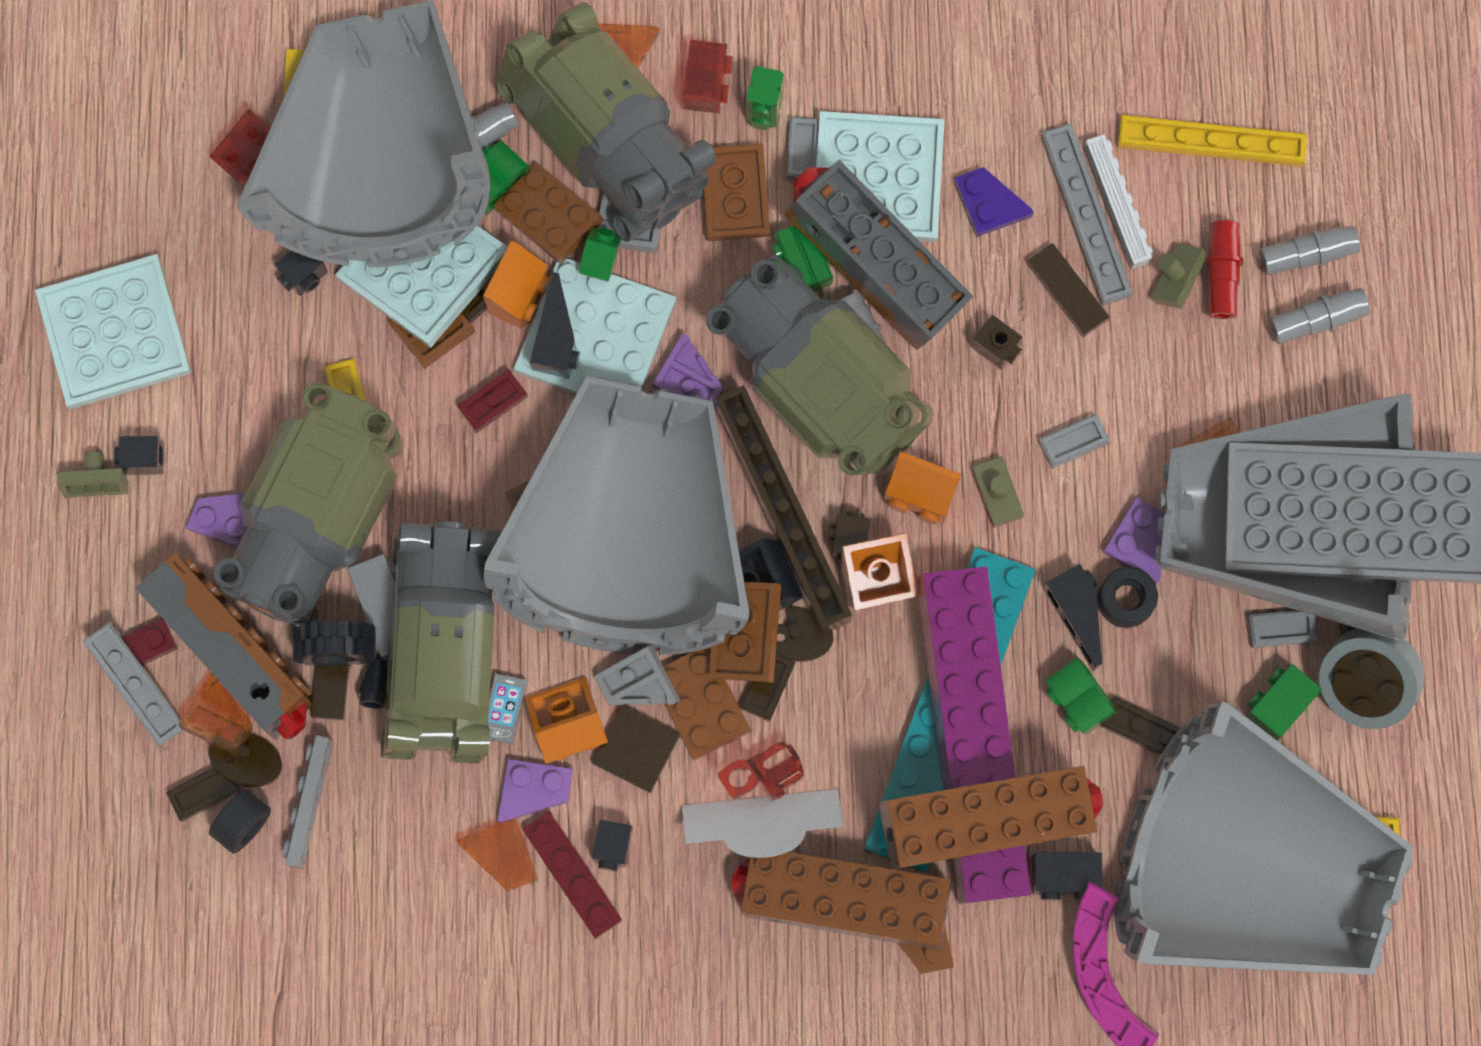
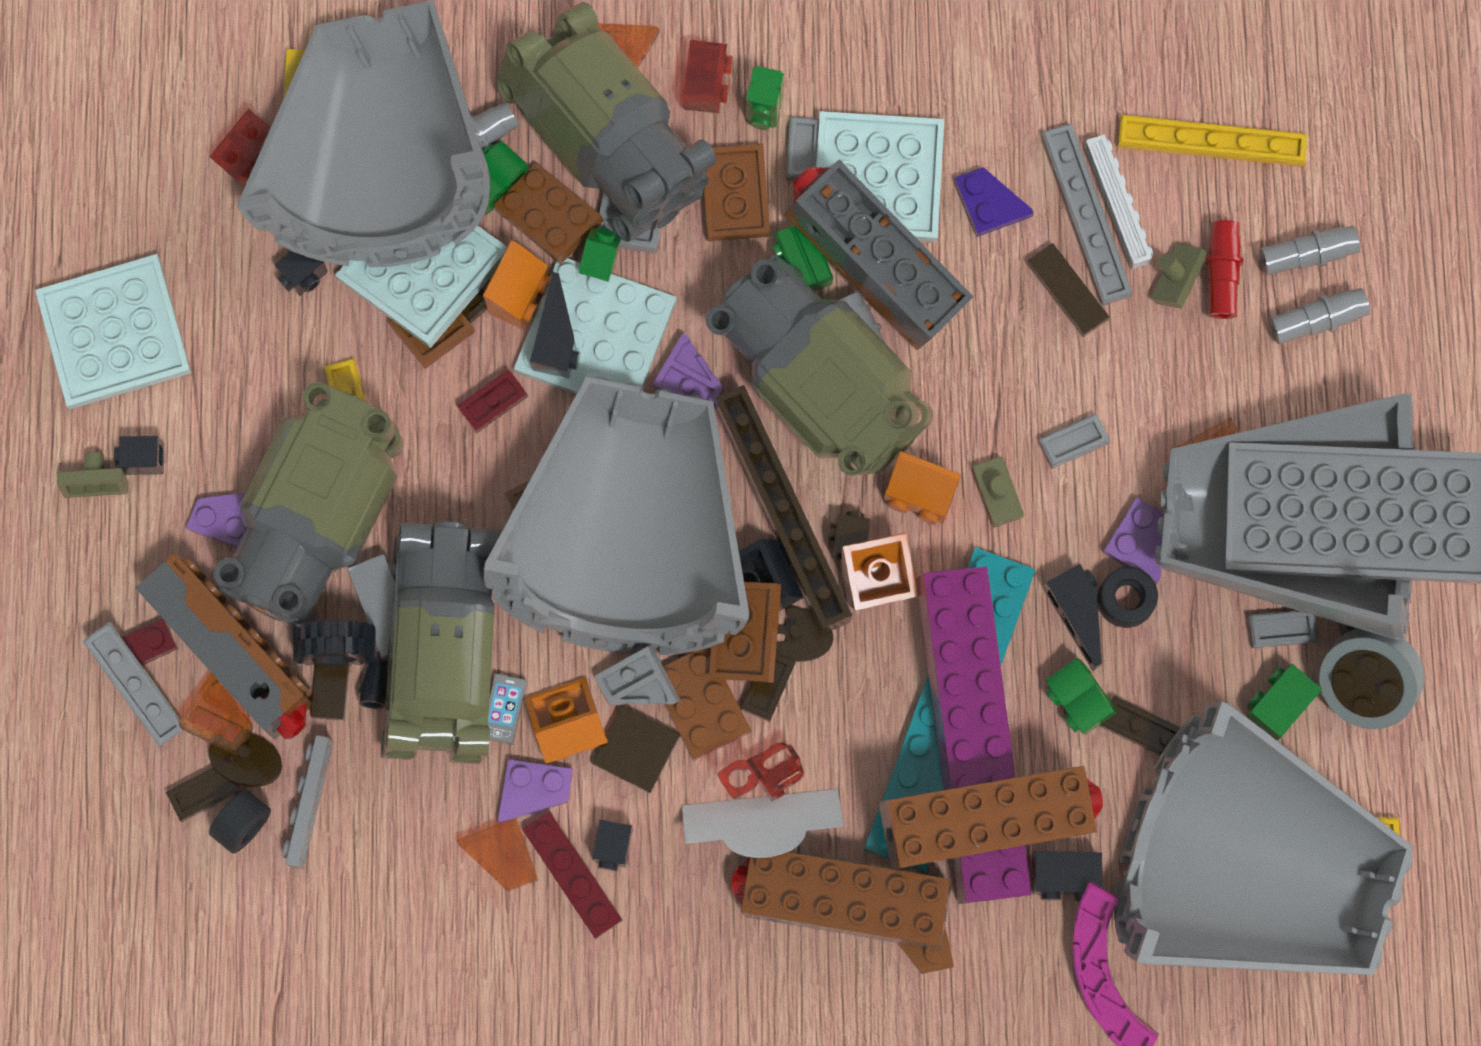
(997, 342): dark brown brick -> none

